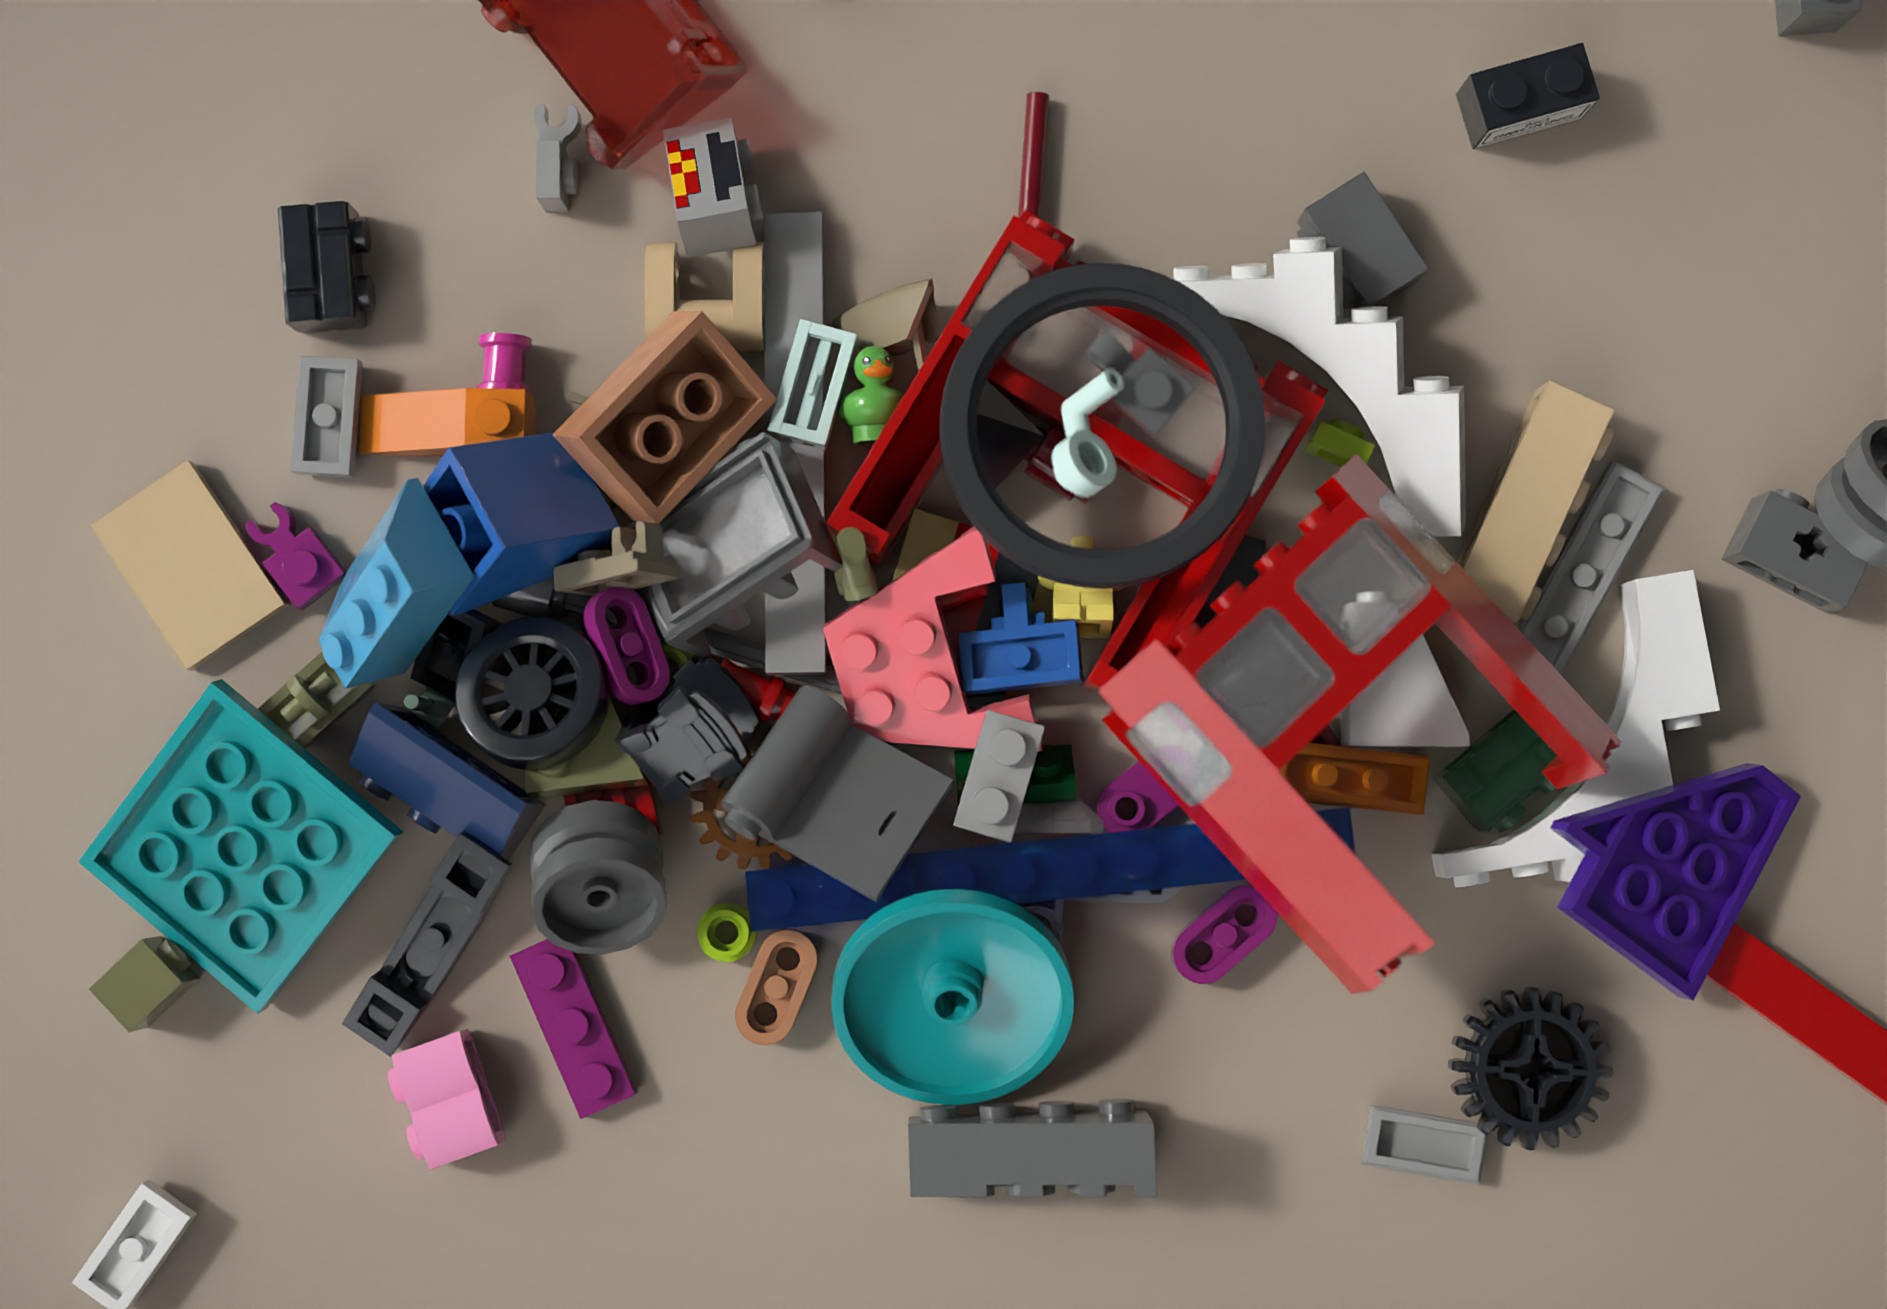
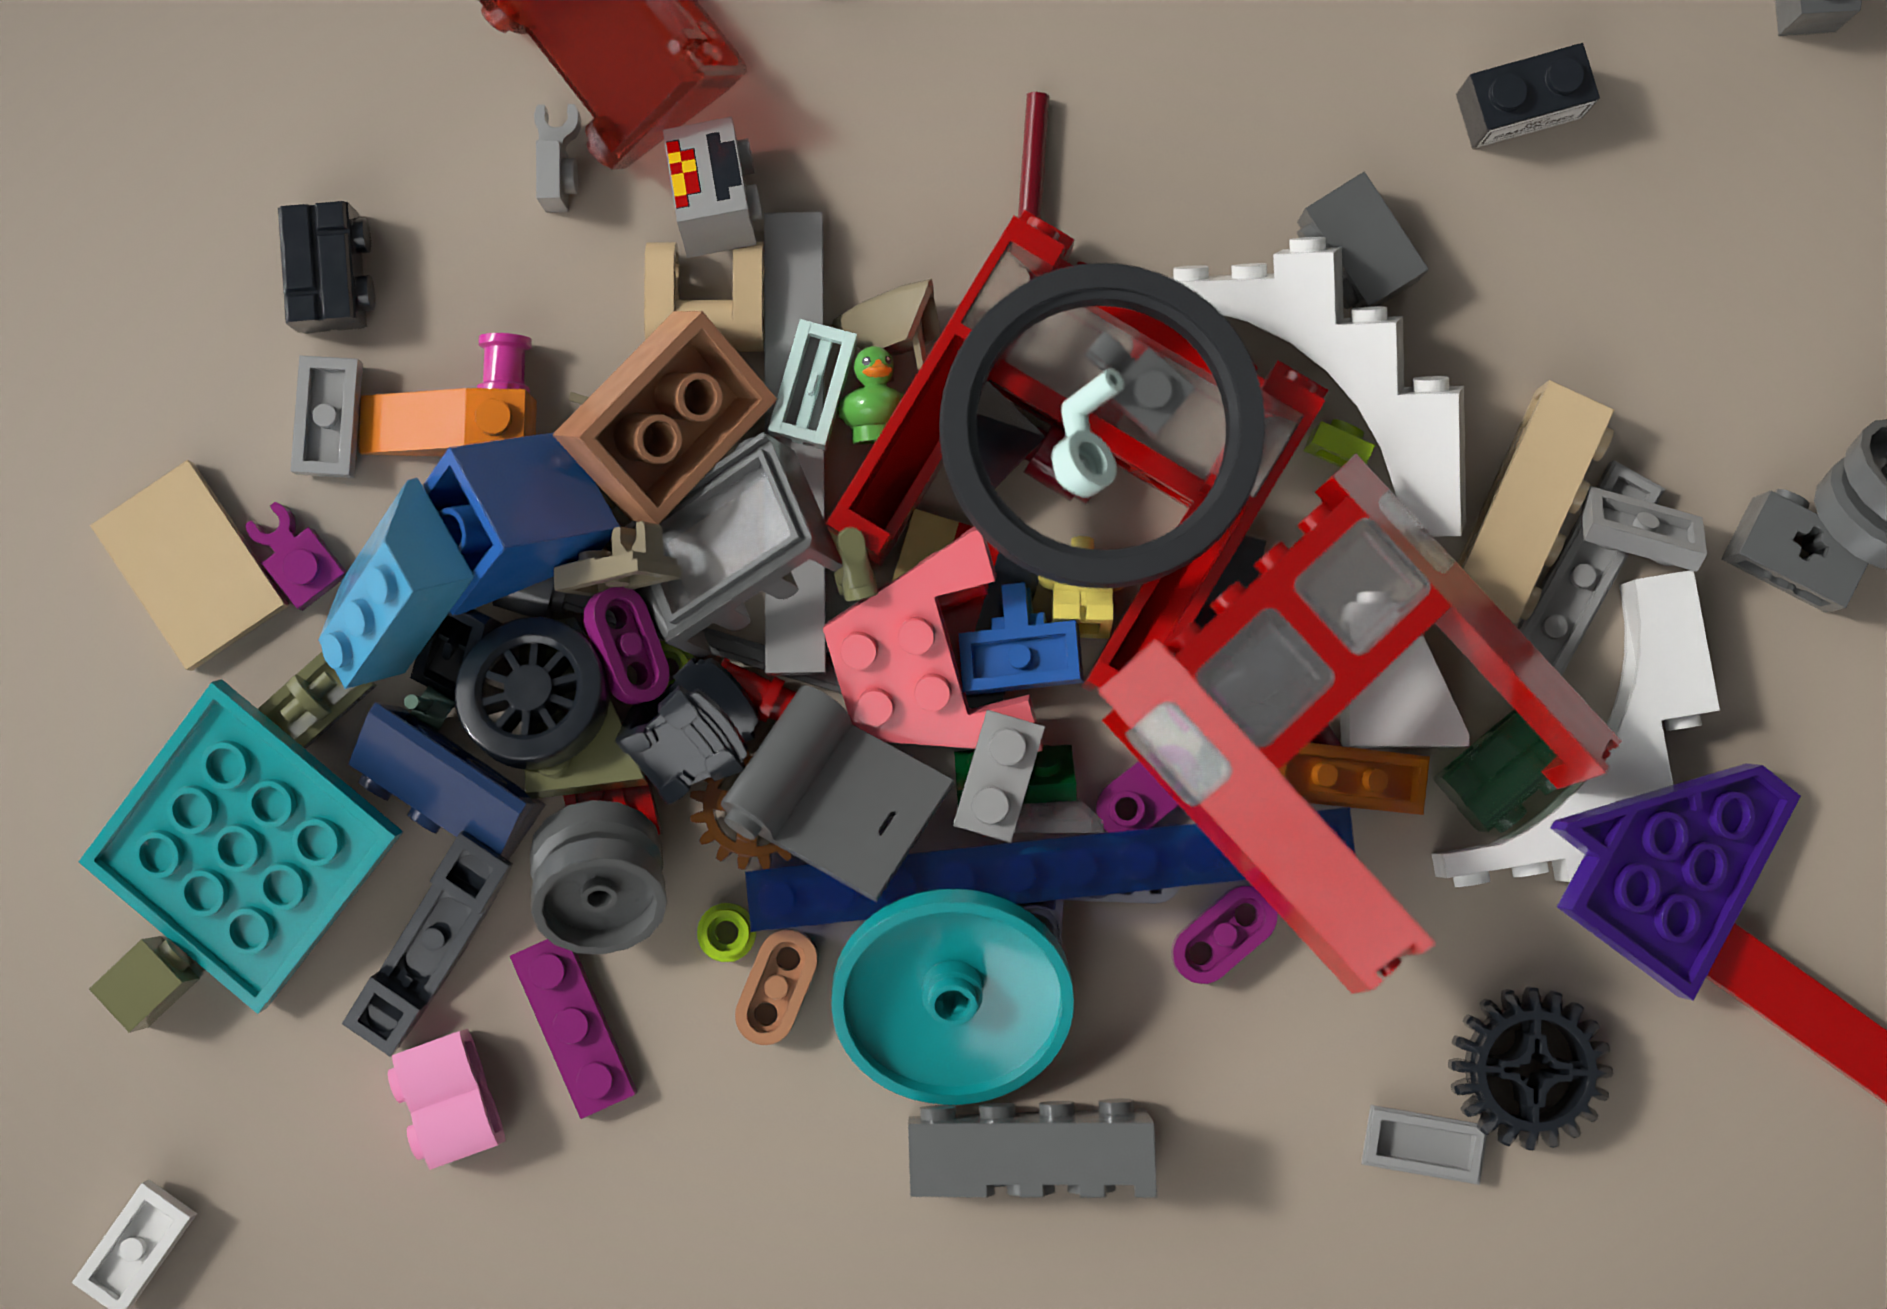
(1643, 529): none -> light grey plate

